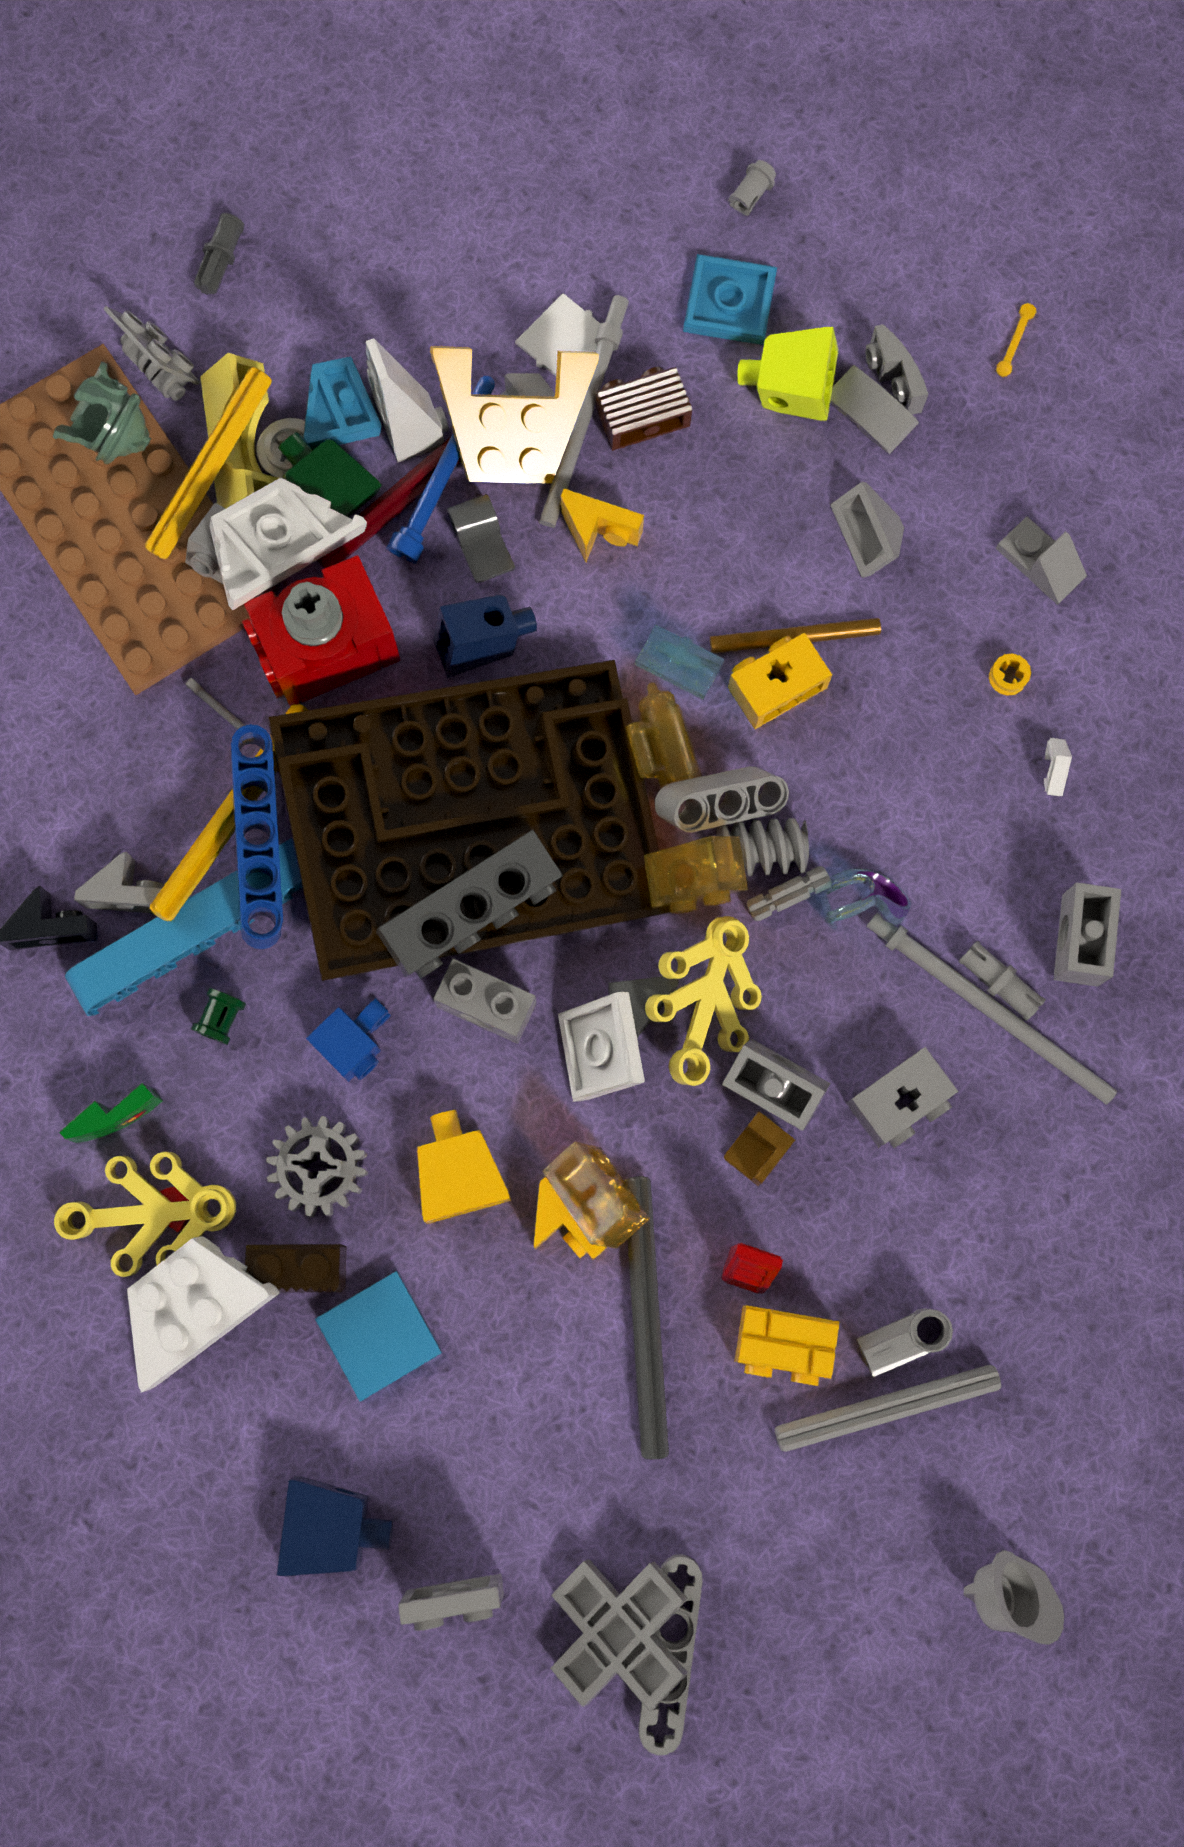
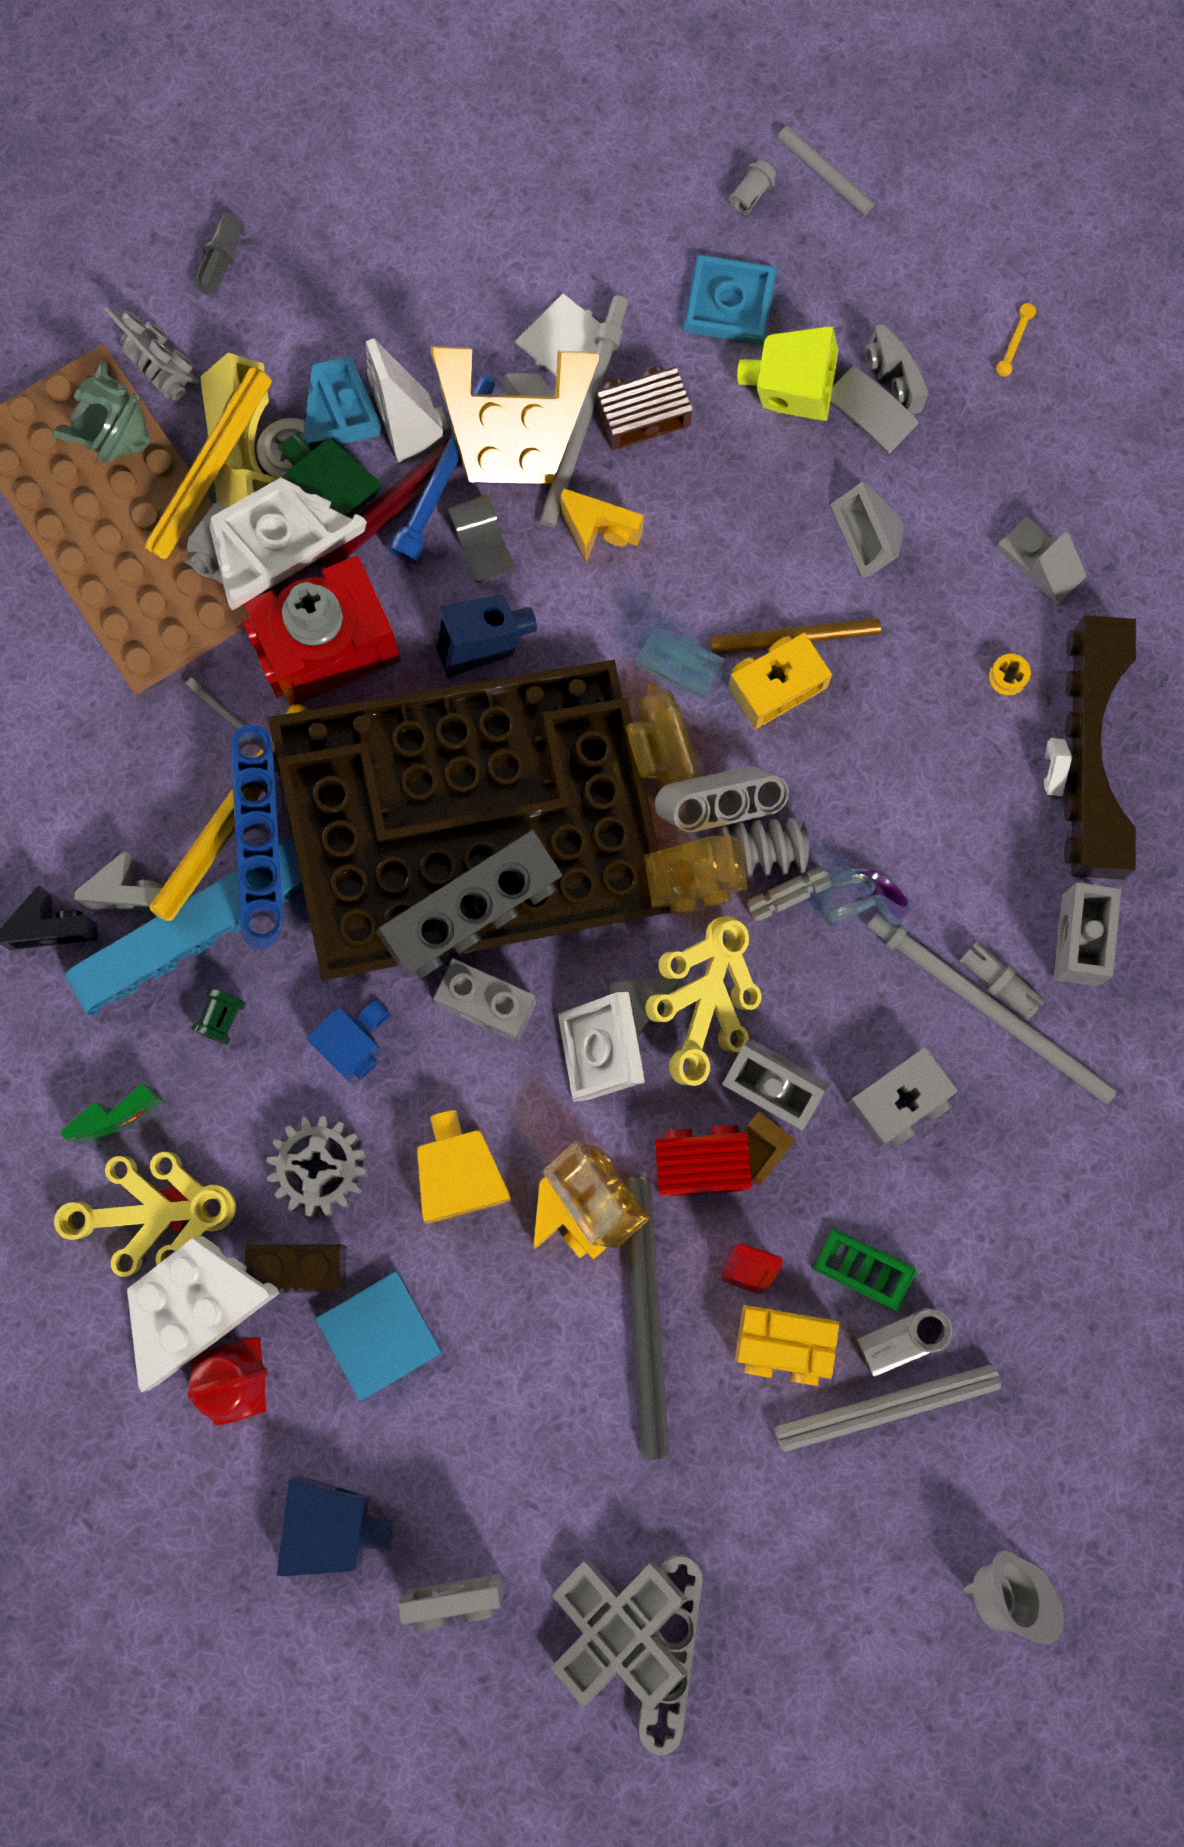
(229, 1382): none -> red piece
(703, 1162): none -> red brick
(825, 170): none -> light grey bar
(902, 1287): none -> green slope
(1101, 832): none -> dark brown arch

